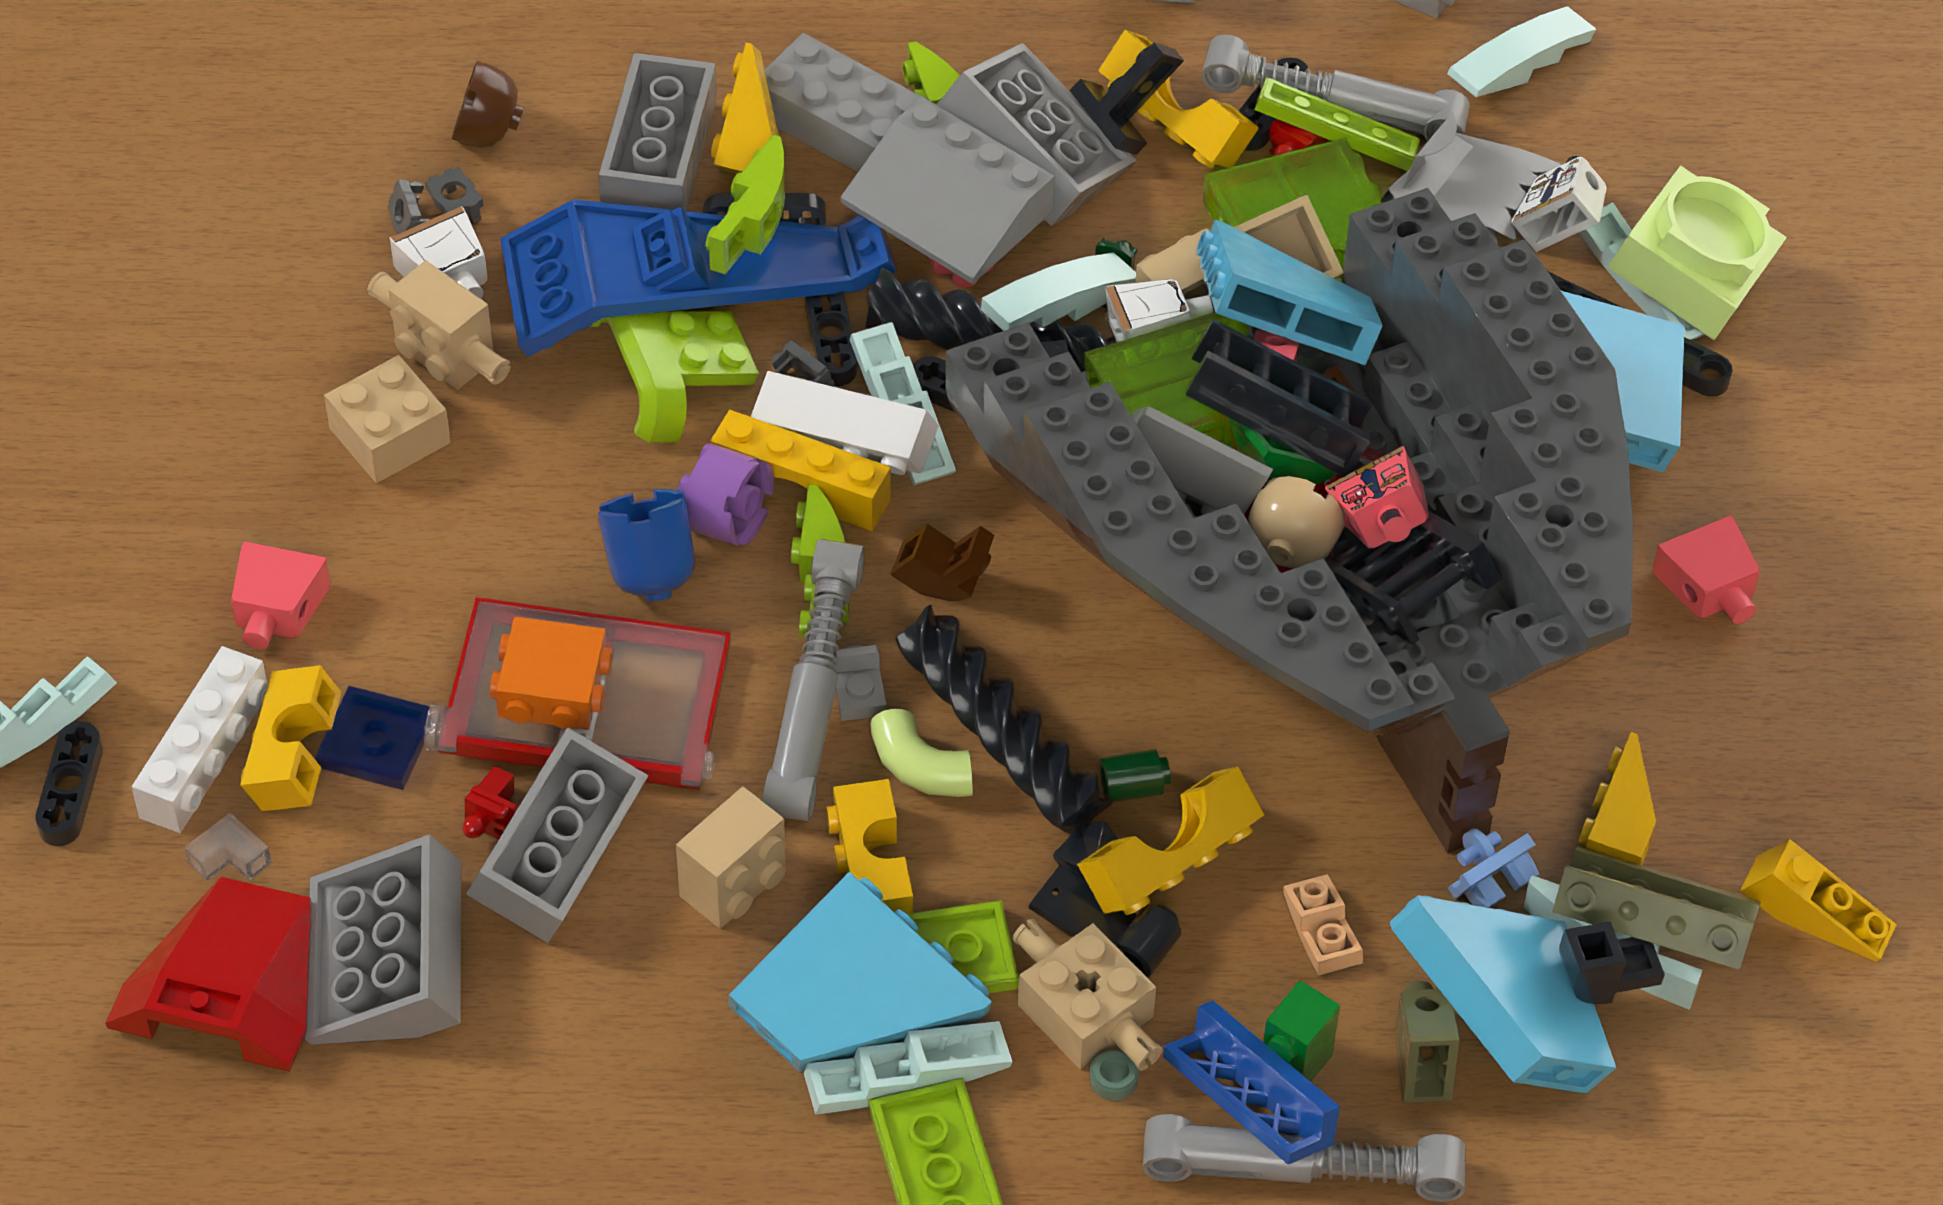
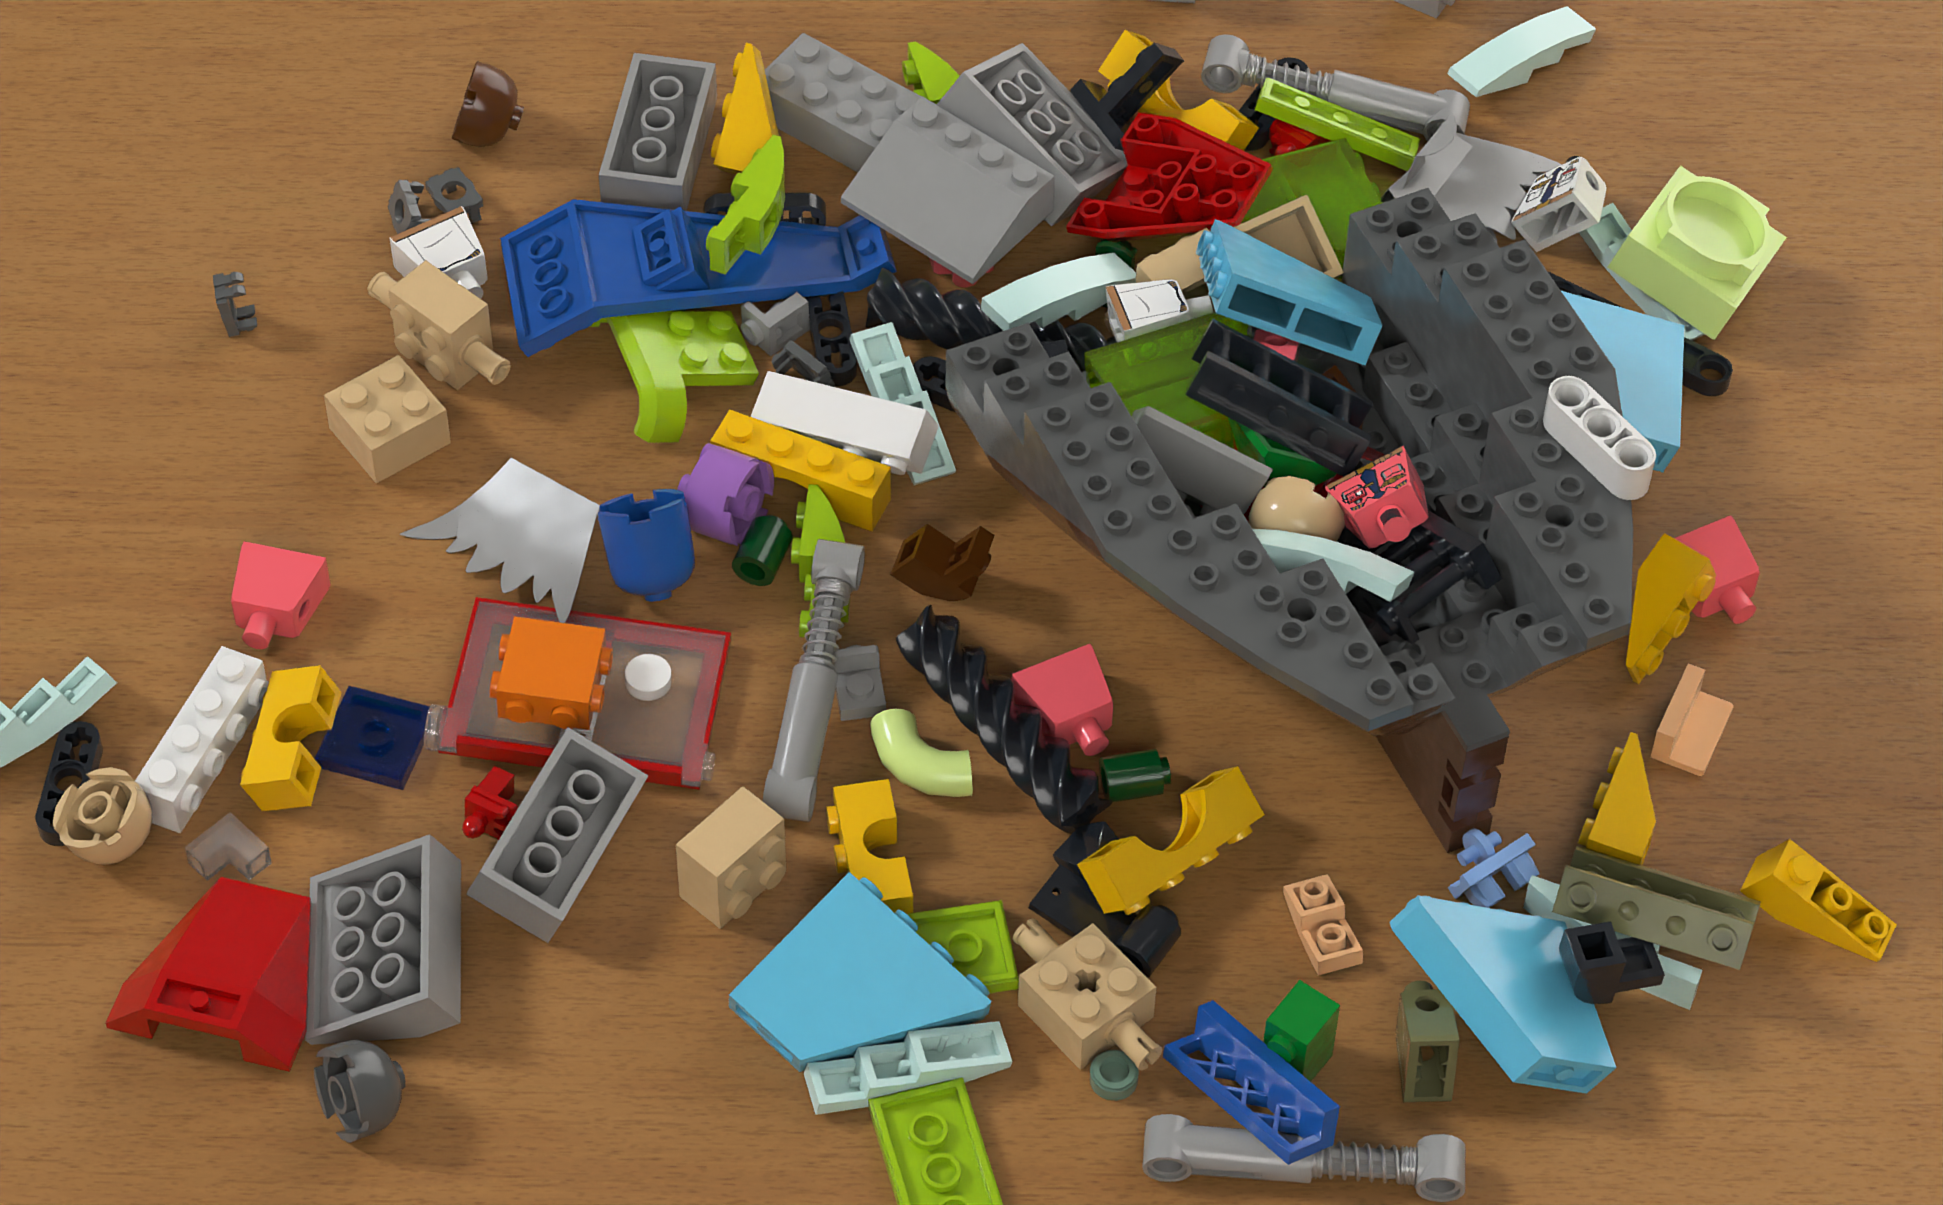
(104, 817): none -> tan cylinder
(227, 308): none -> dark grey piece
(359, 1086): none -> dark grey cylinder
(528, 526): none -> light grey piece
(648, 677): none -> white tile
(762, 550): none -> dark green brick
(776, 327): none -> light grey bracket
(1070, 697): none -> coral torso
(1172, 184): none -> red wedge
(1347, 563): none -> light aqua slope
(1599, 437): none -> white beam
(1665, 594): none -> yellow slope
(1691, 725): none -> light nougat panel

